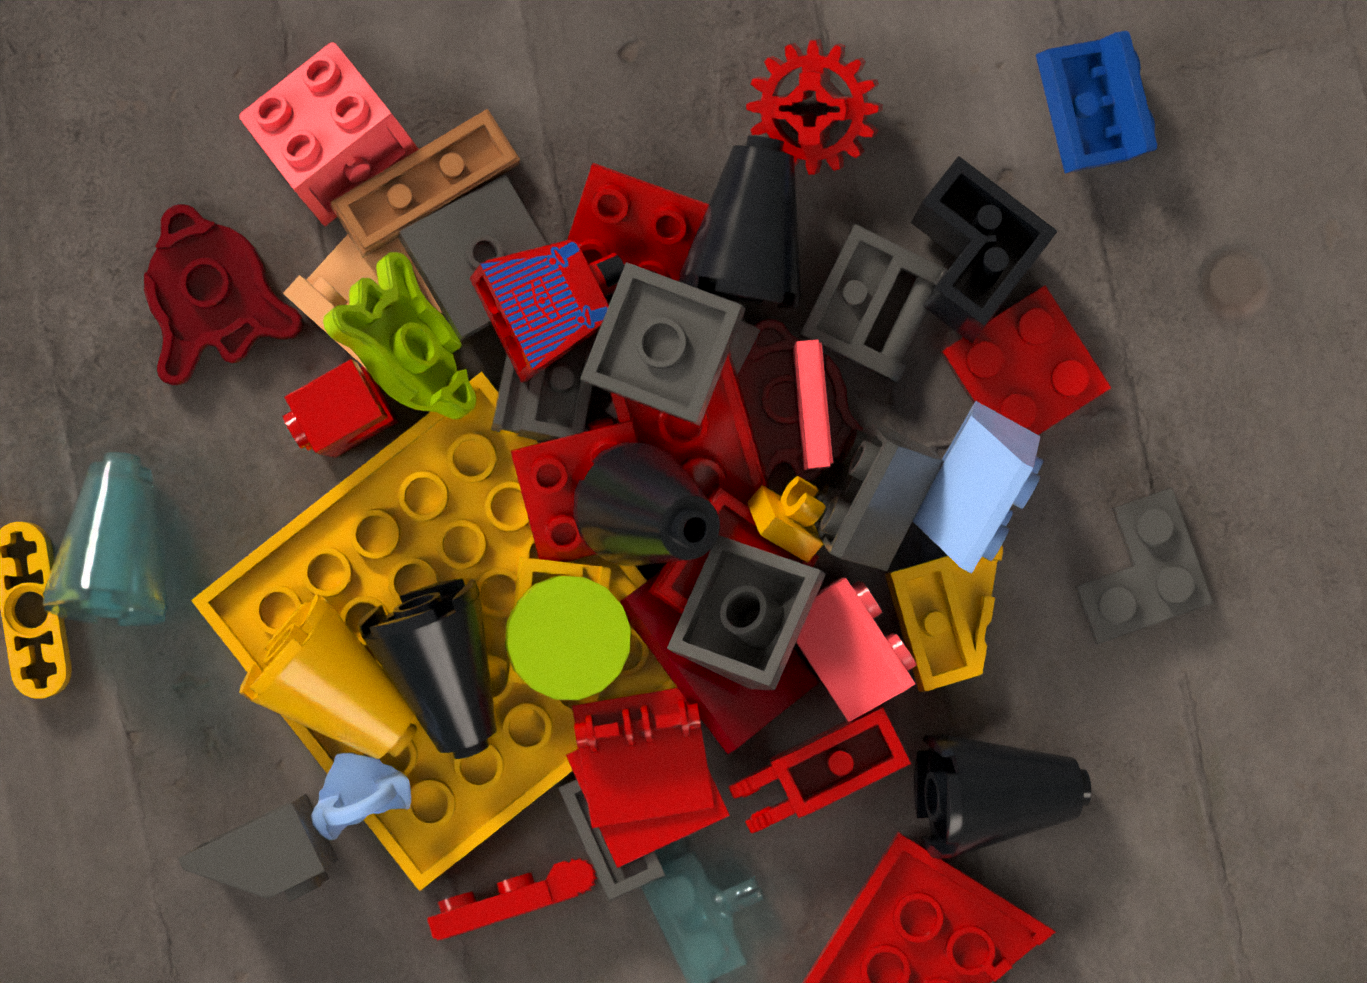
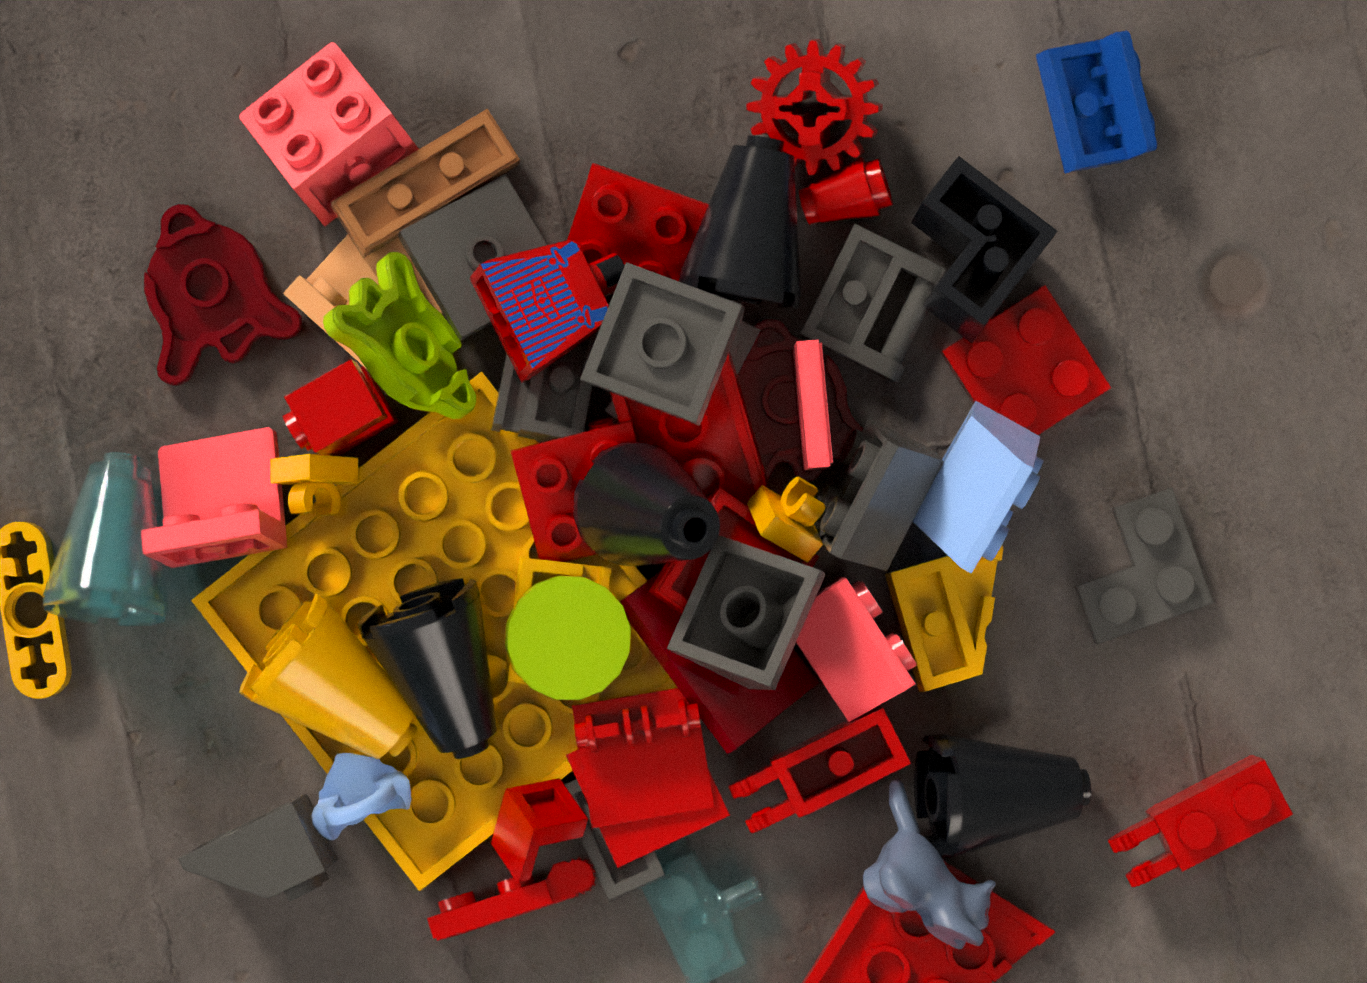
(217, 500): none -> coral bracket
(314, 476): none -> yellow tile
(533, 818): none -> red panel
(848, 193): none -> red cone
(916, 878): none -> sand blue animal
(1206, 819): none -> red hinge

